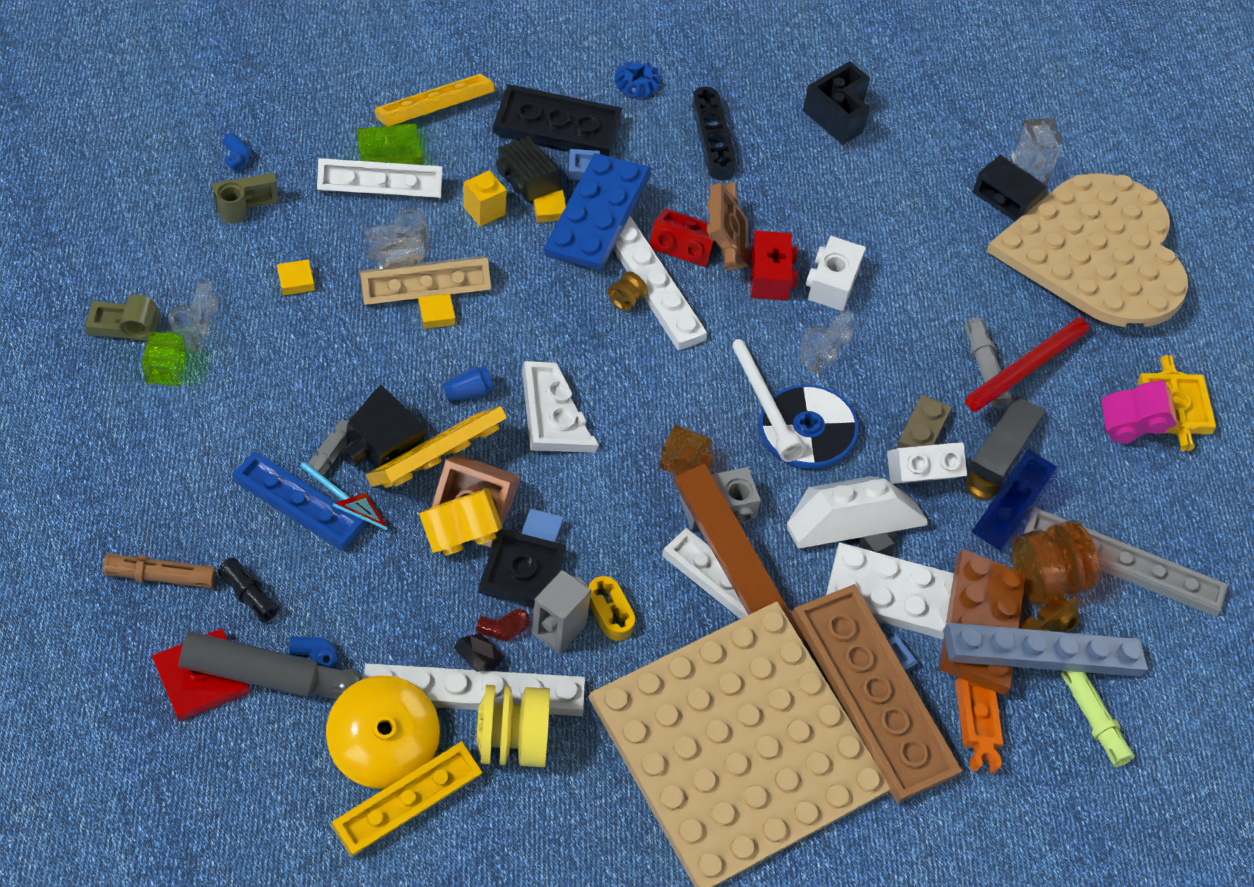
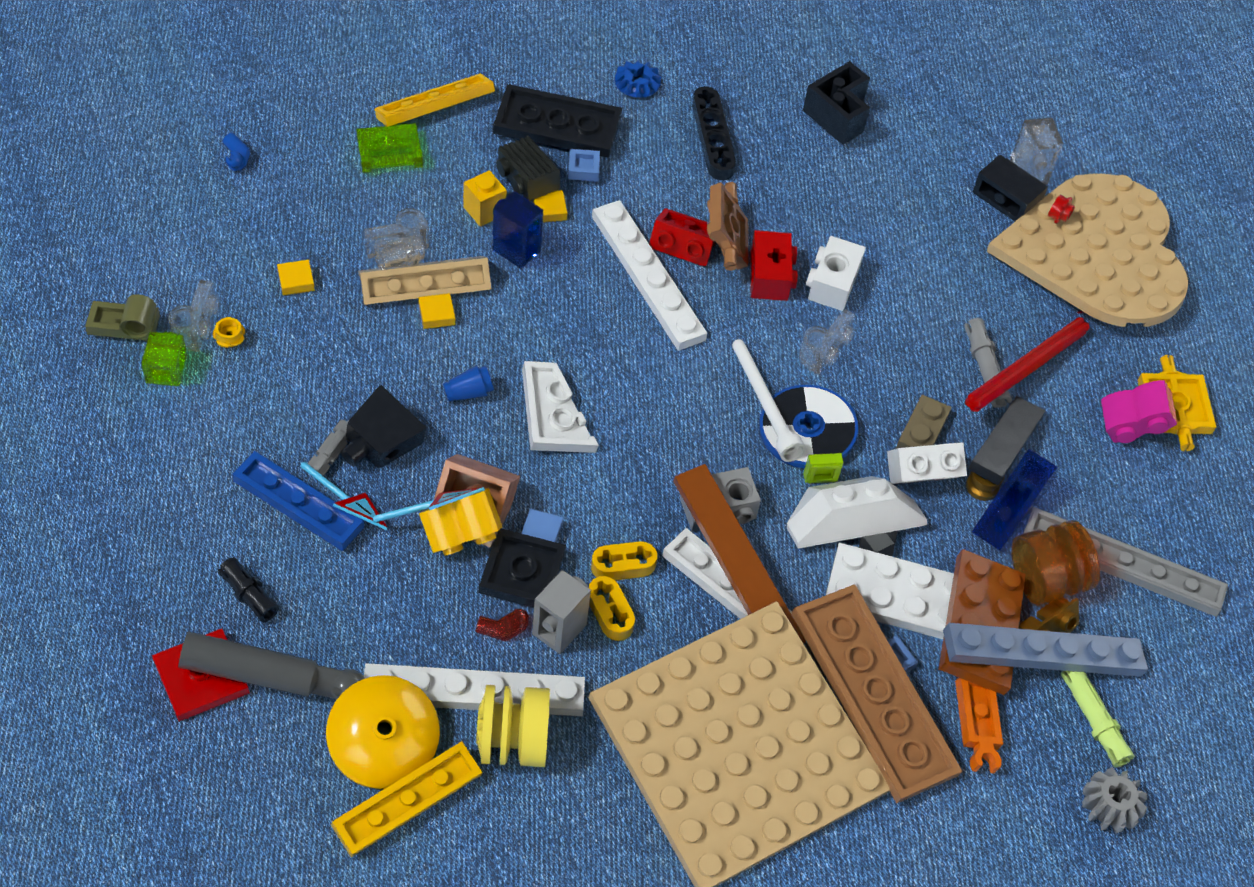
(144, 568): medium nougat pin -> none
(224, 328): none -> yellow plate
(237, 195): olive plate -> none
(316, 648): blue arm -> none
(379, 178): white plate -> none
(428, 453): yellow plate -> none
(441, 499): none -> medium azure piece
(478, 652): black tile -> none
(517, 229): none -> clear blue brick
(597, 211): blue plate -> none
(624, 560): none -> yellow beam
(627, 291): pearl gold wheel -> none
(685, 451): clear orange brick -> none
(823, 468): none -> lime tile
(1061, 209): none -> red plate
(1127, 805): none -> light grey gear

